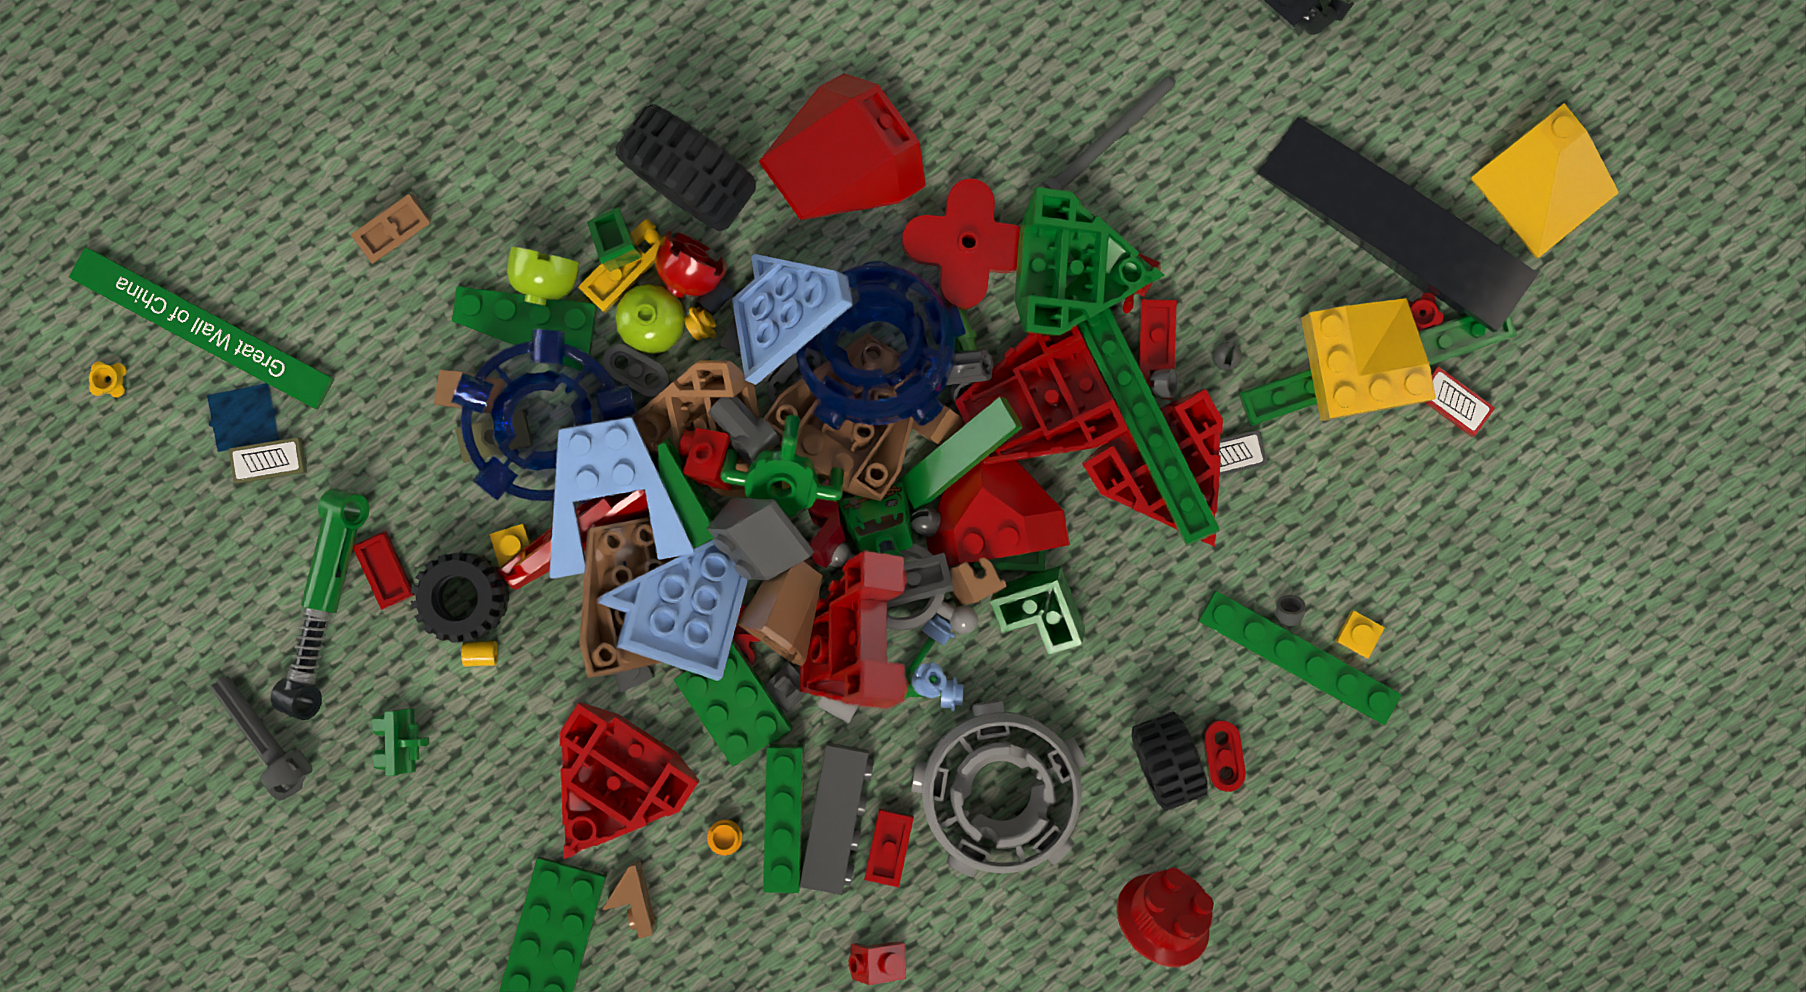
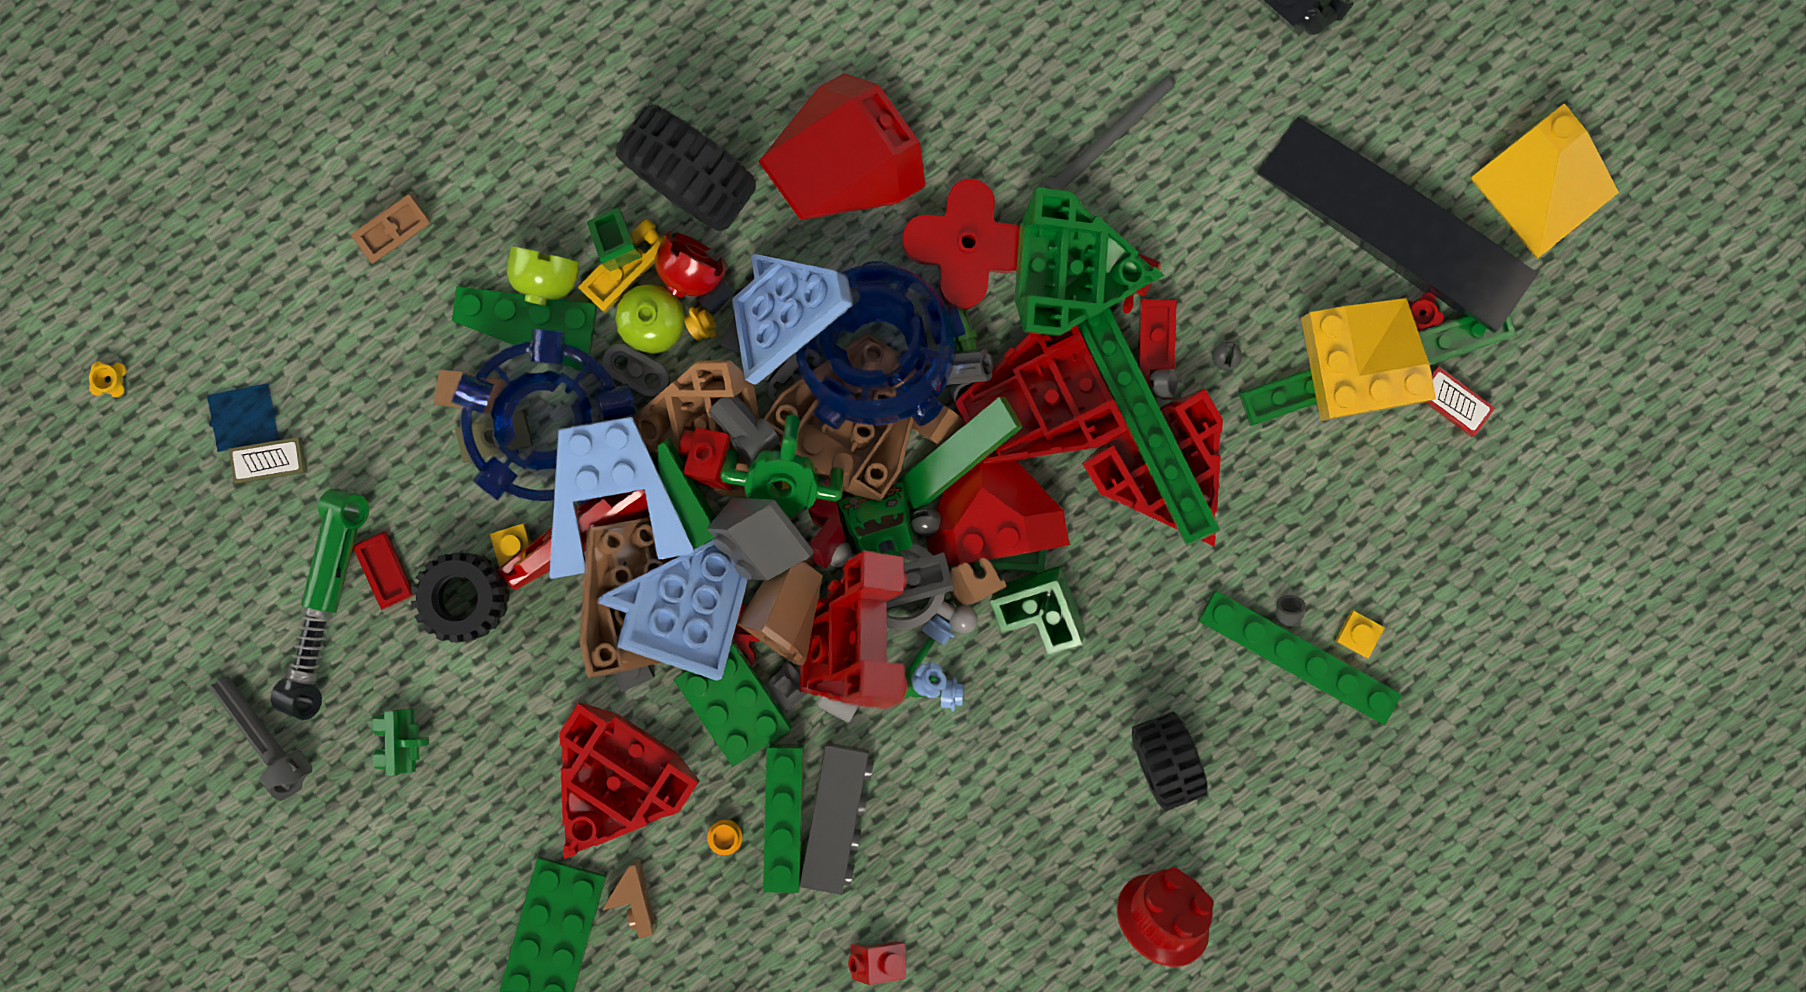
(201, 328): green tile -> none
(479, 653): yellow hinge -> none
(889, 847): red plate -> none
(1032, 824): light grey piece -> none
(1223, 755): red plate -> none
(1241, 452): white tile -> none

